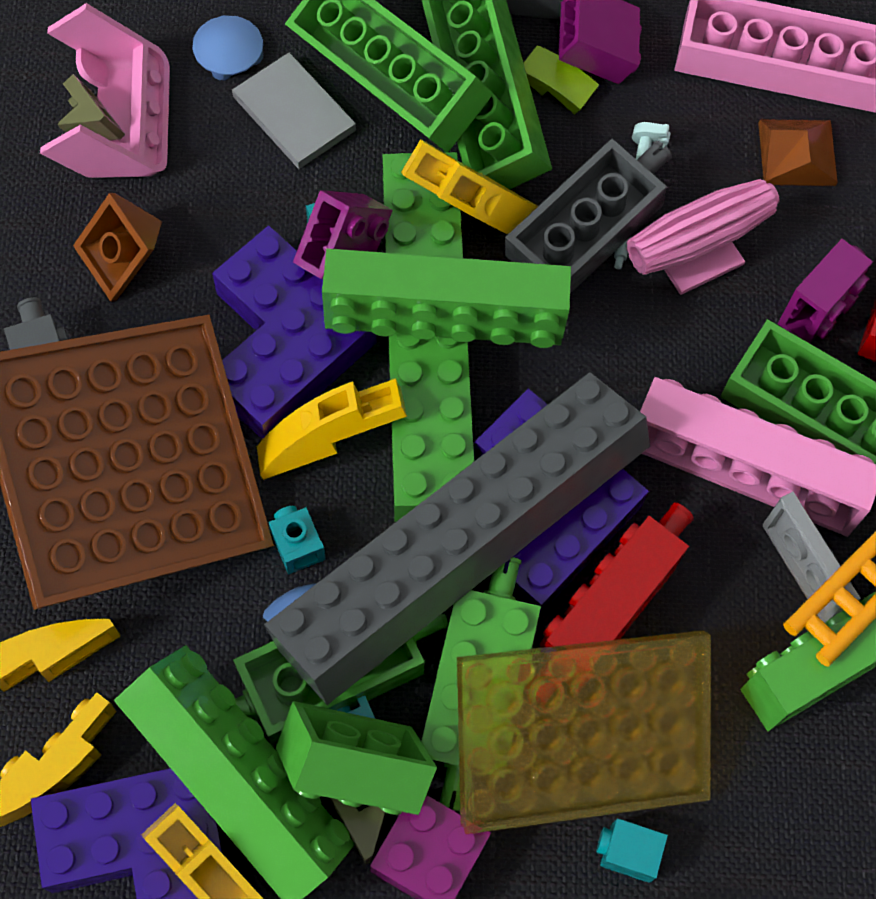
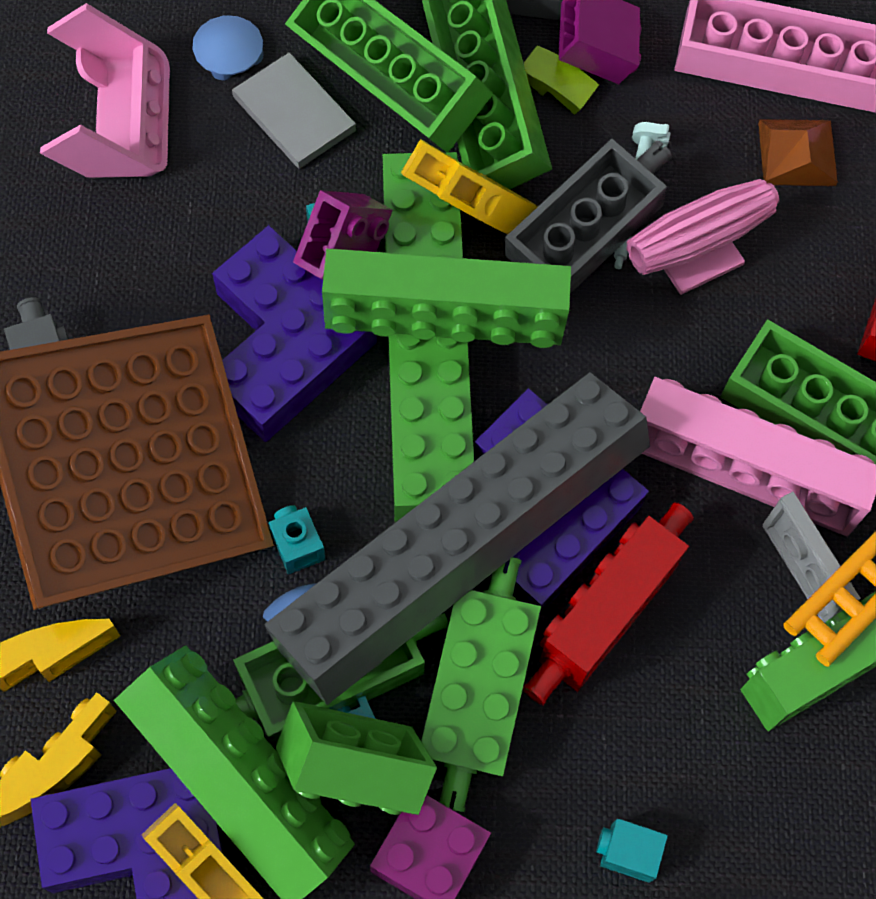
(88, 112): olive slope -> none
(117, 243): dark orange slope -> none
(331, 417): yellow slope -> none
(363, 827): olive slope -> none
(583, 730): clear yellow plate -> none
(827, 292): magenta brick -> none

